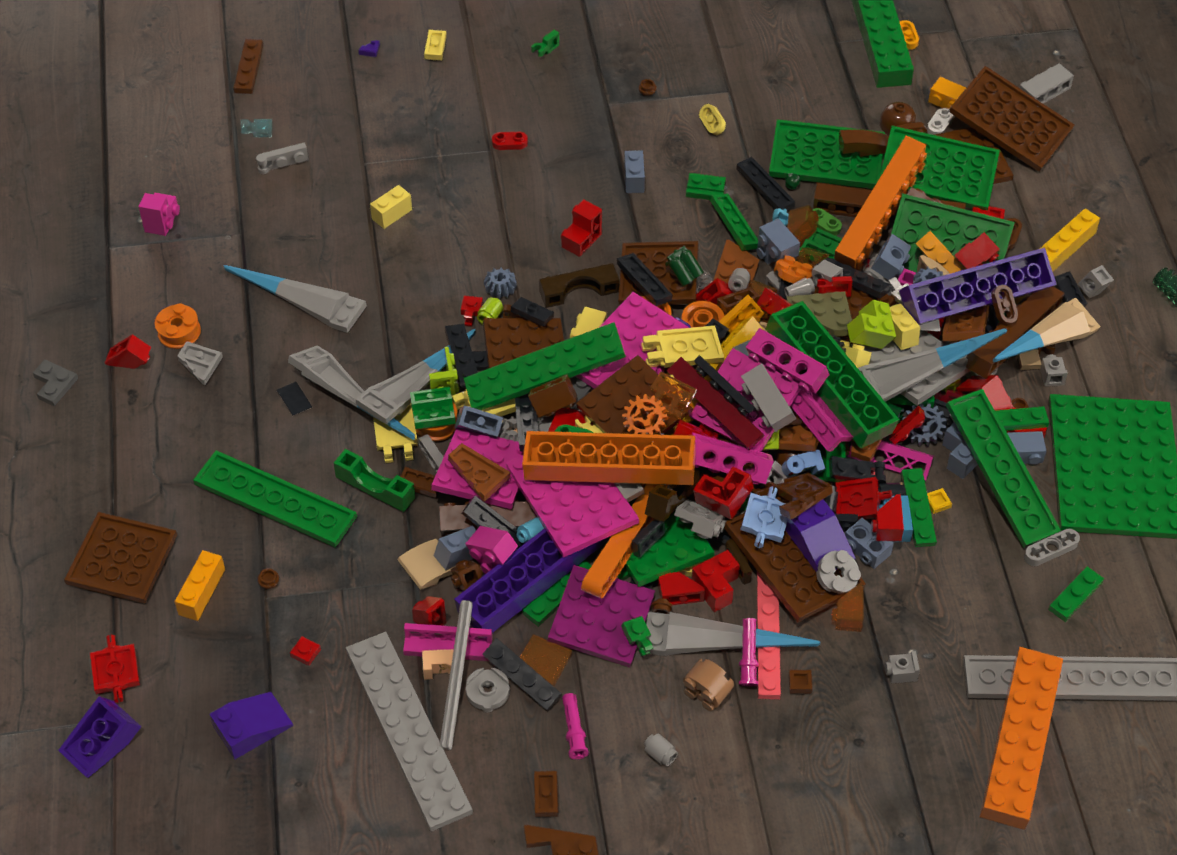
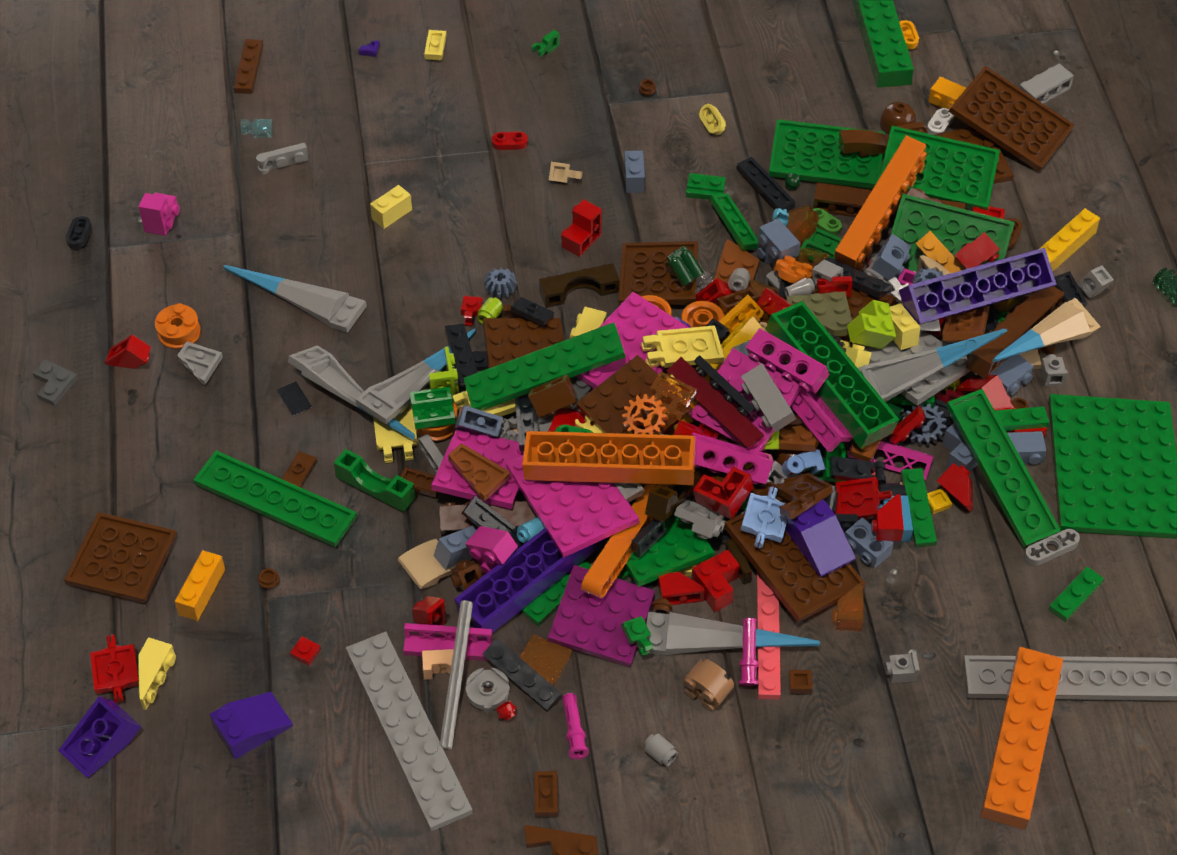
(78, 232): none -> black plate
(153, 665): none -> light yellow slope
(300, 469): none -> reddish brown plate
(506, 710): none -> red plate
(561, 172): none -> tan plate
(644, 279): black plate -> none
(846, 564): light grey plate -> none
(958, 485): none -> red slope
(1004, 305): reddish brown plate -> none
(1014, 373): none -> sand blue brick

